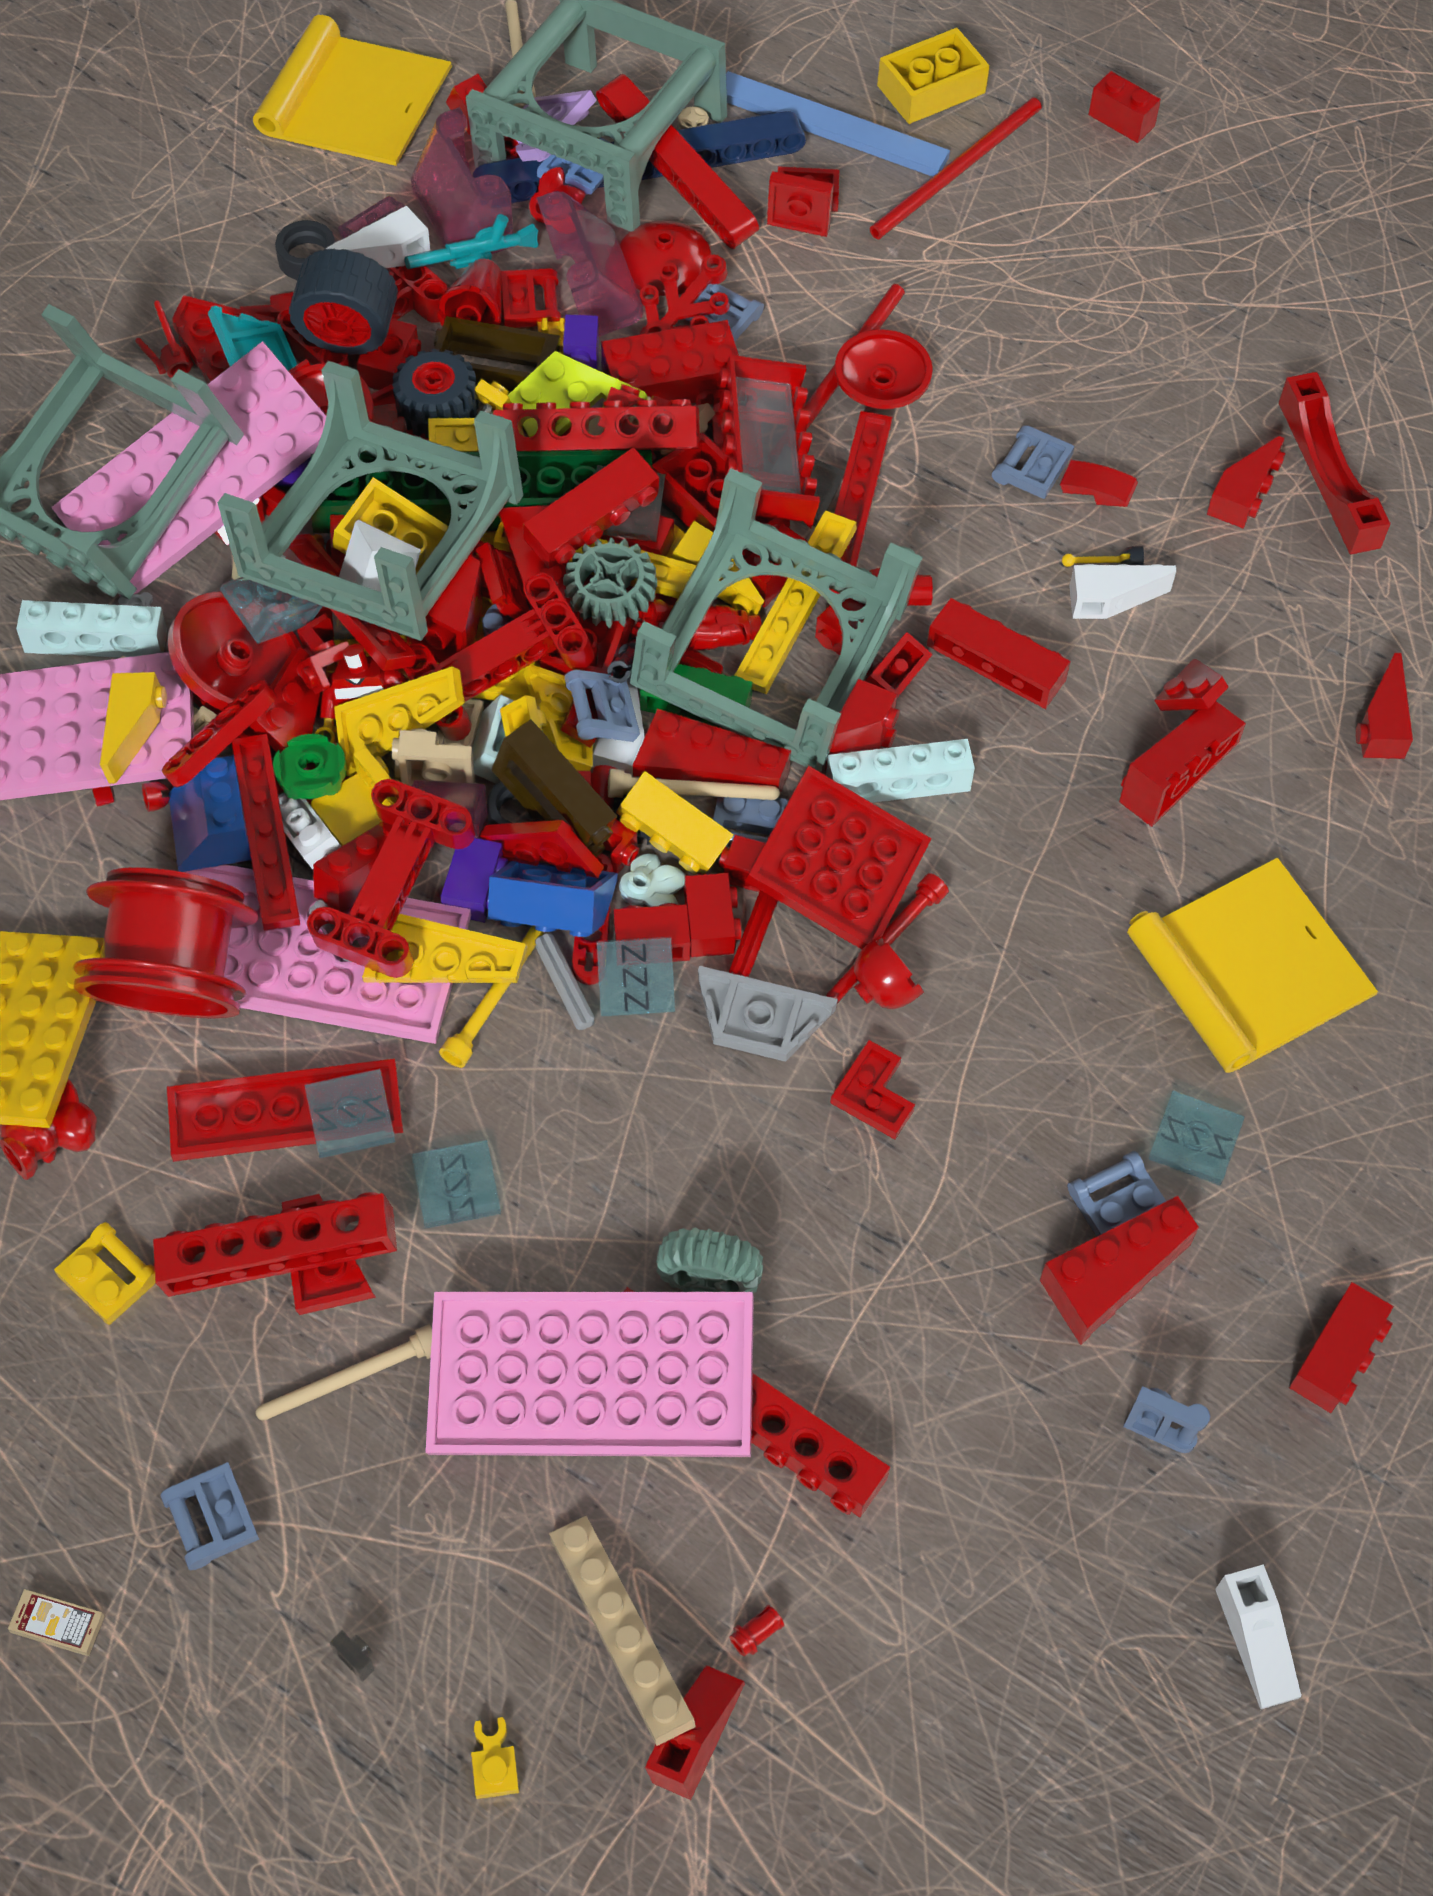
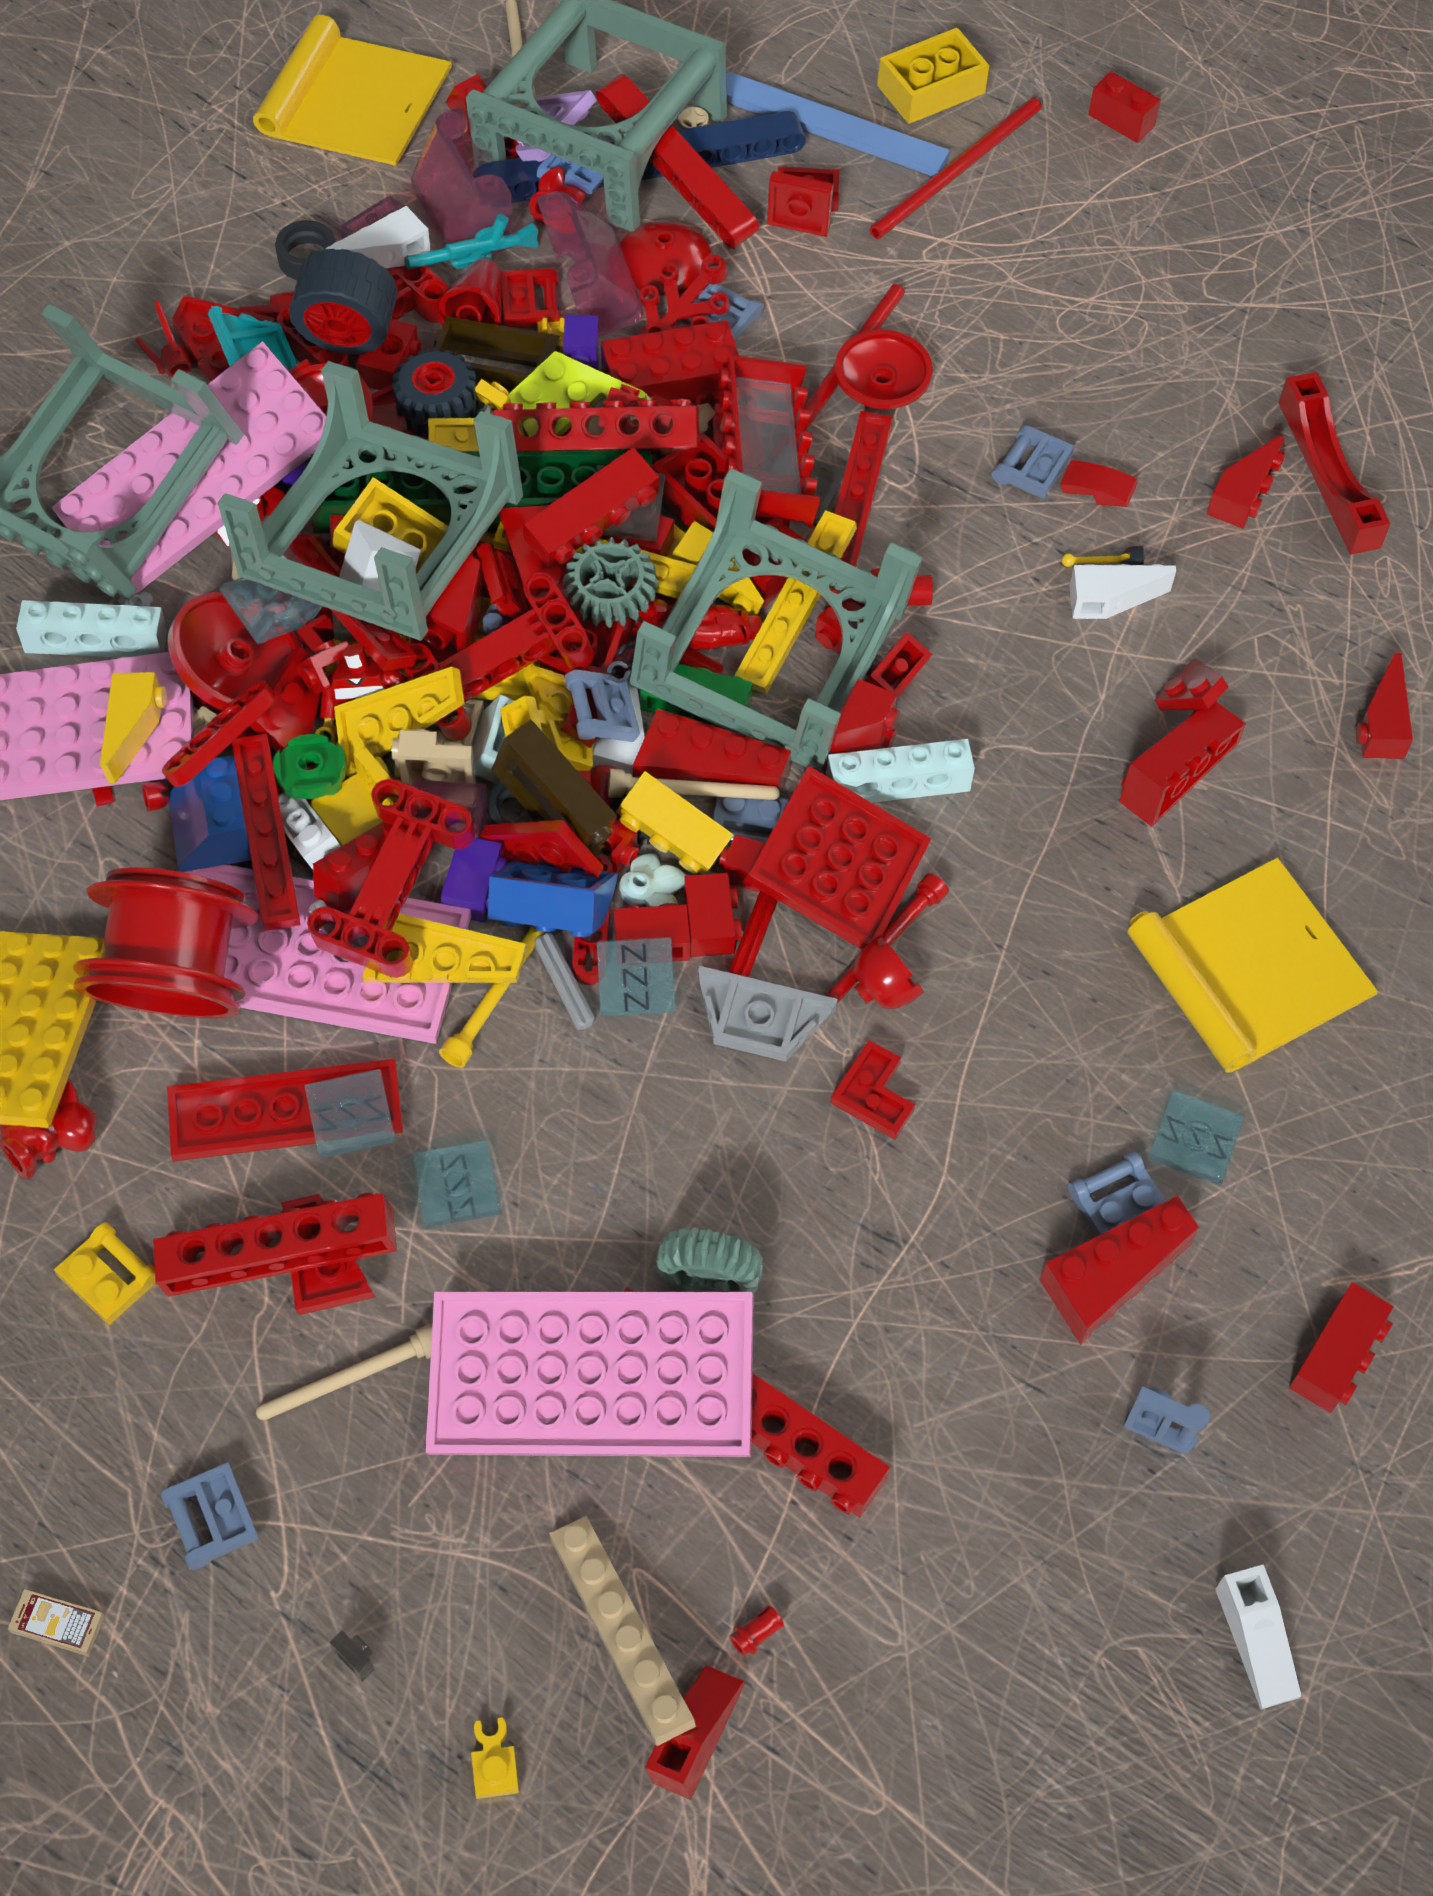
(998, 653): red brick -> none

